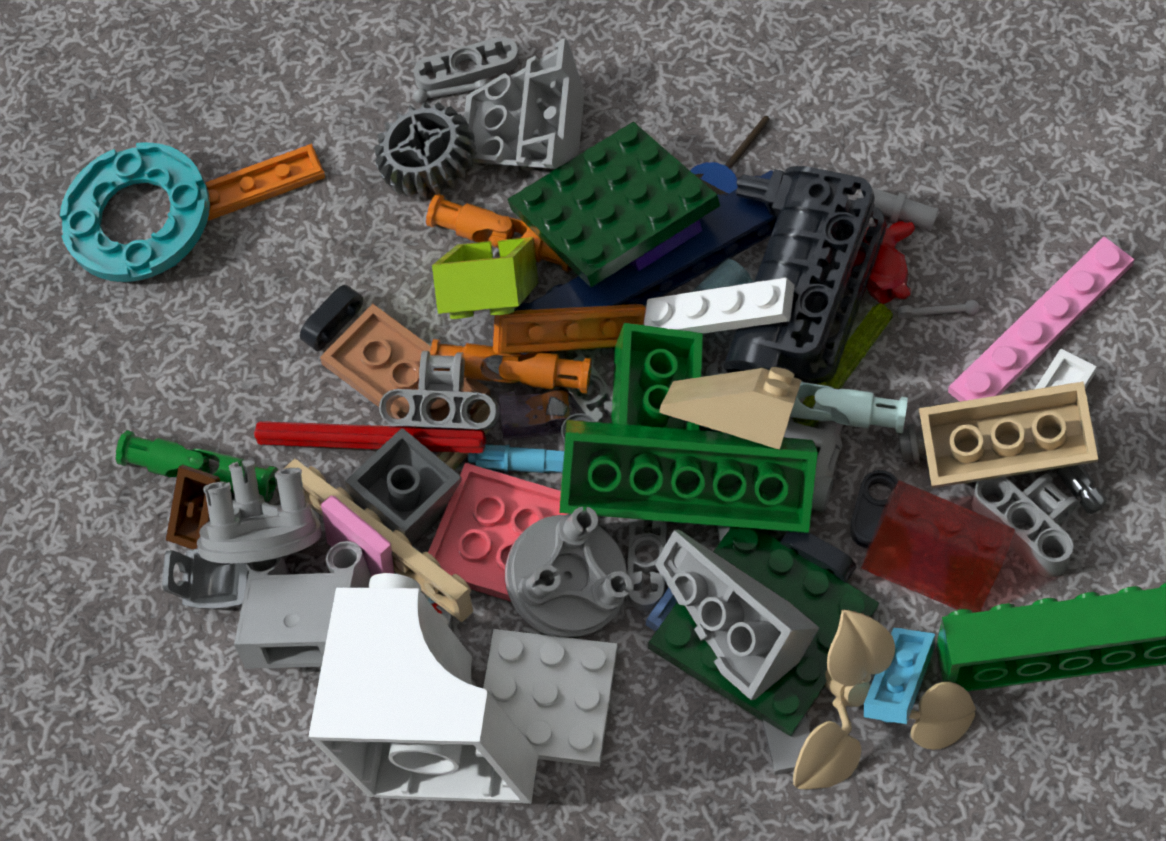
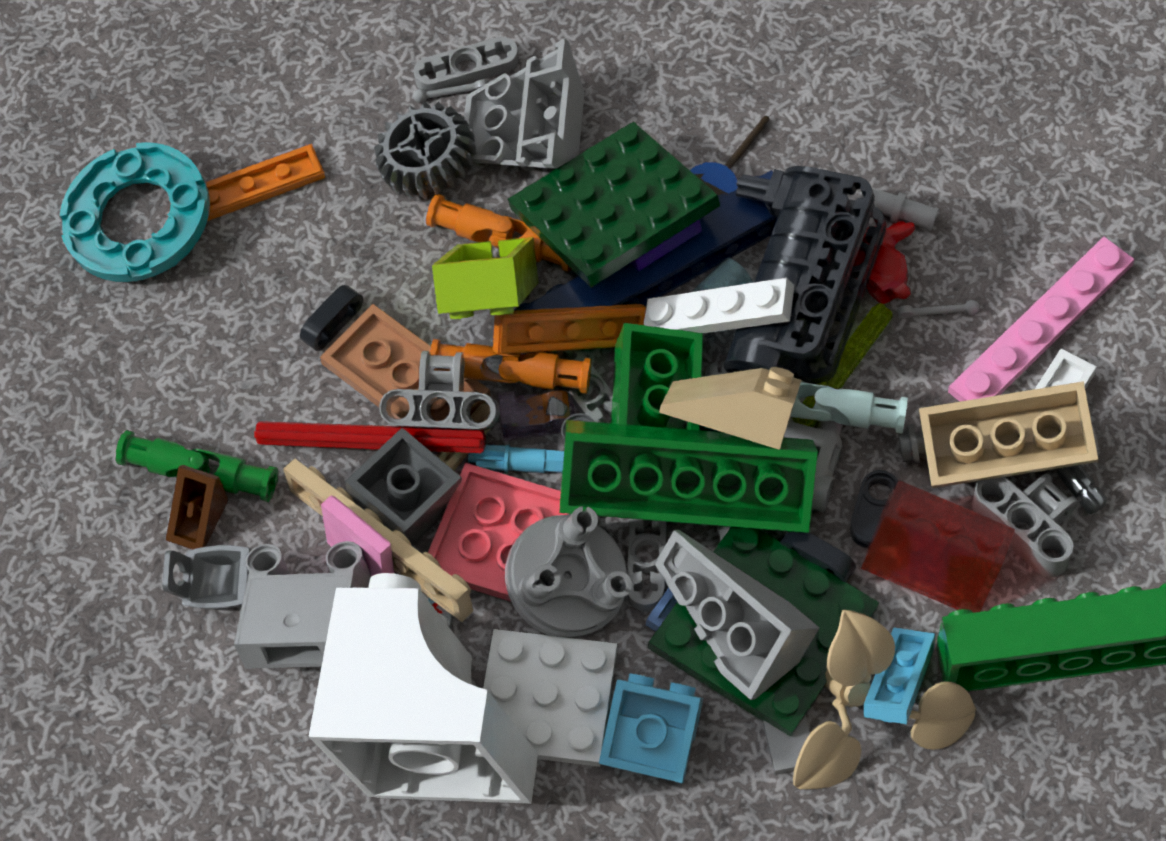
(248, 526): light grey piece -> none
(651, 728): none -> medium azure plate

